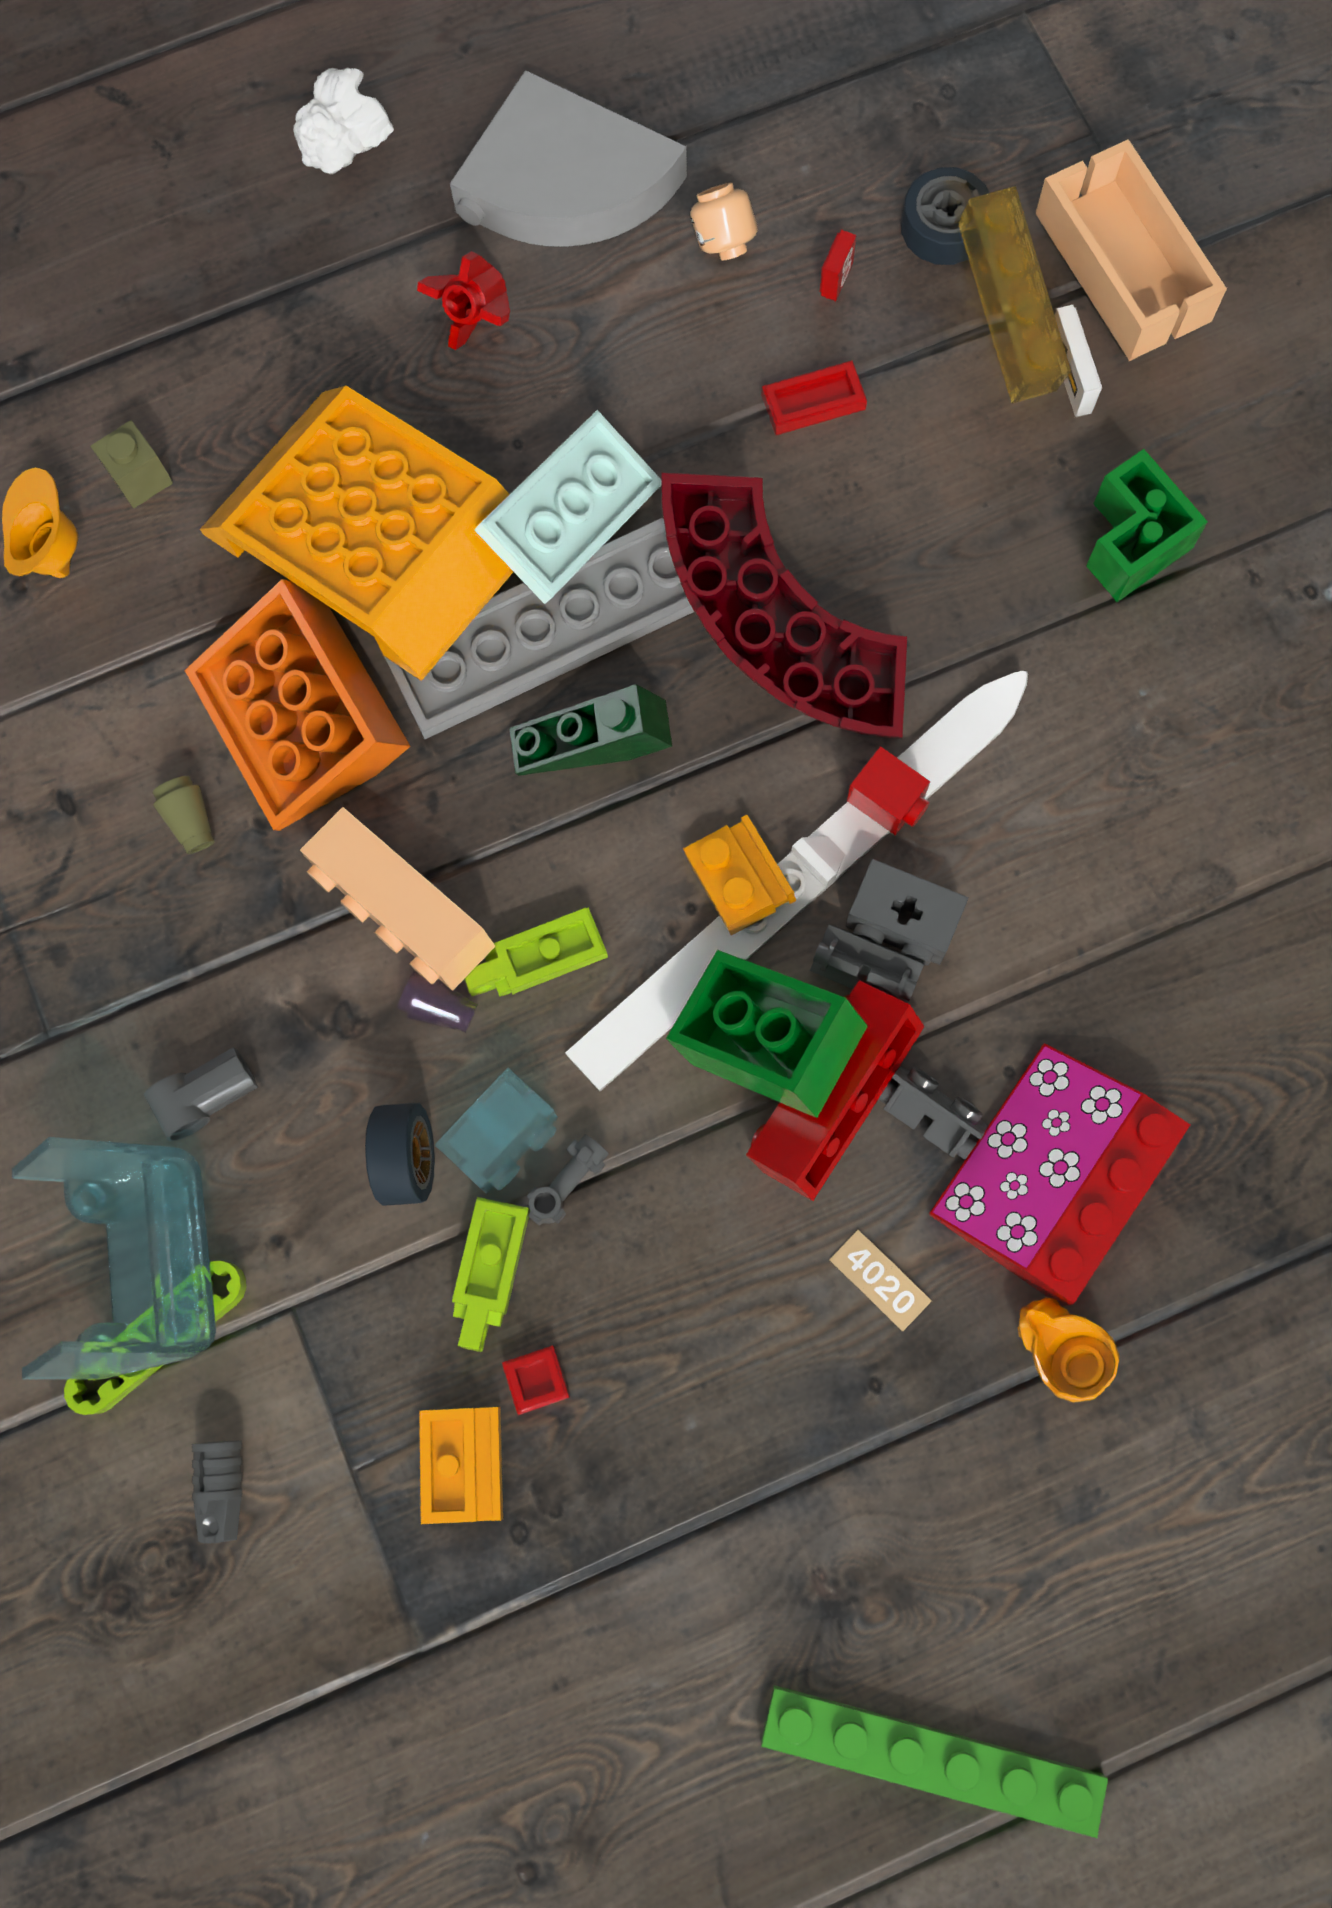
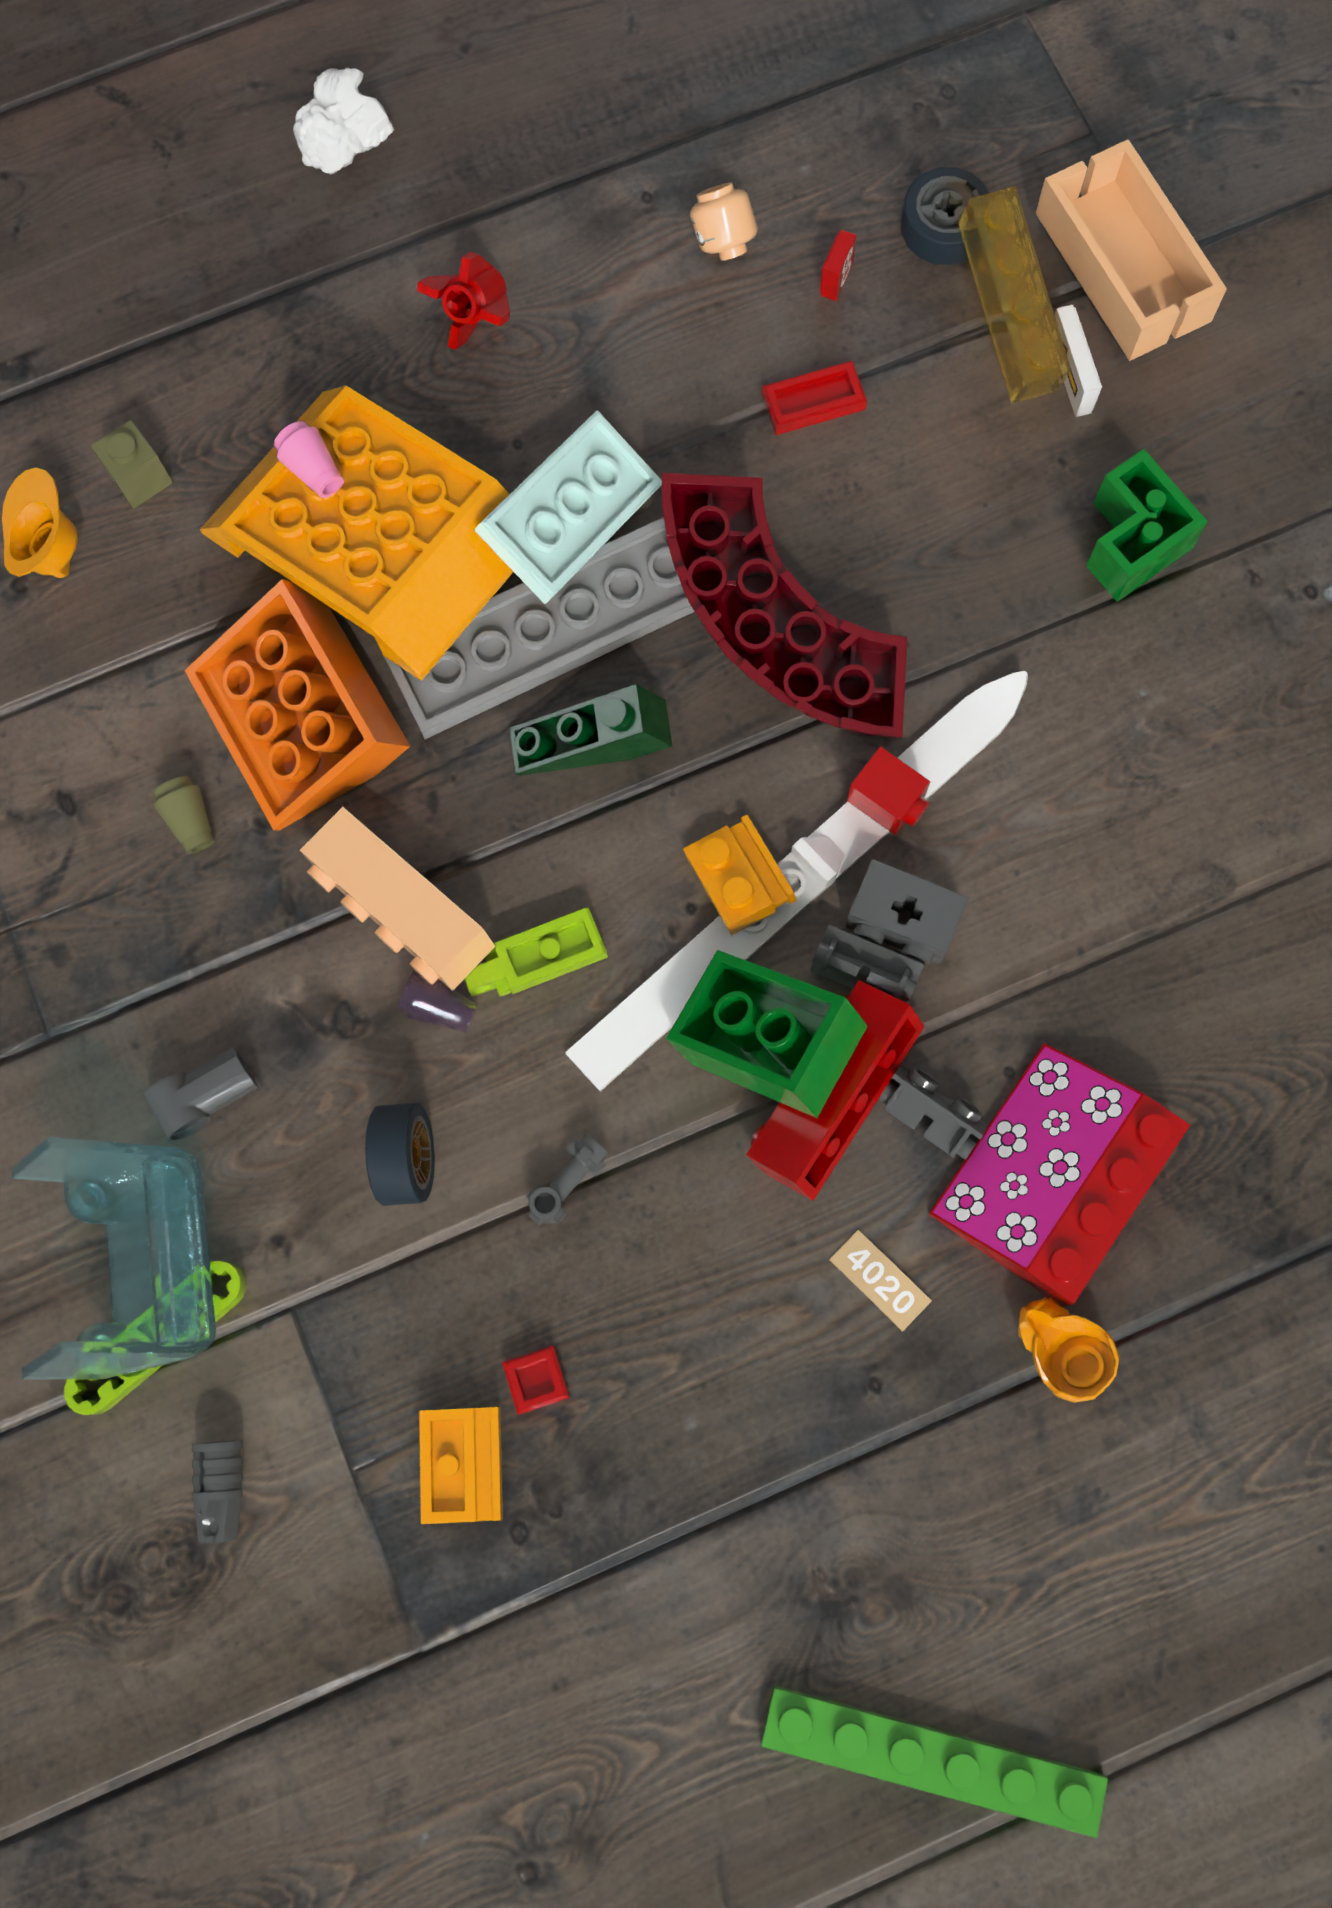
(308, 458): none -> bright pink cone
(488, 1268): lime hinge -> none
(498, 1132): clear light blue brick -> none
(565, 169): light grey brick -> none

